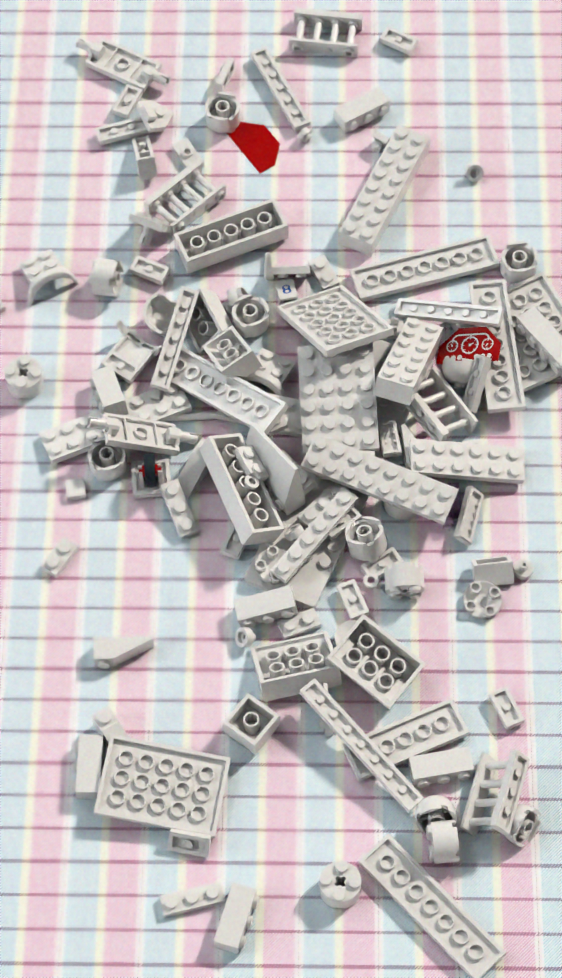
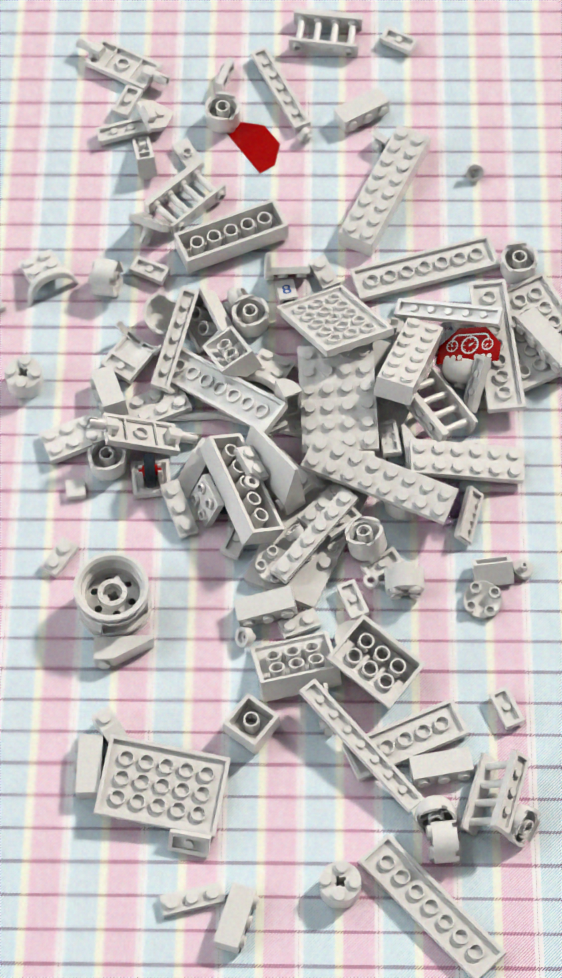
(112, 595): none -> white wheel
(207, 500): none -> white plate
(290, 393): none -> white brick

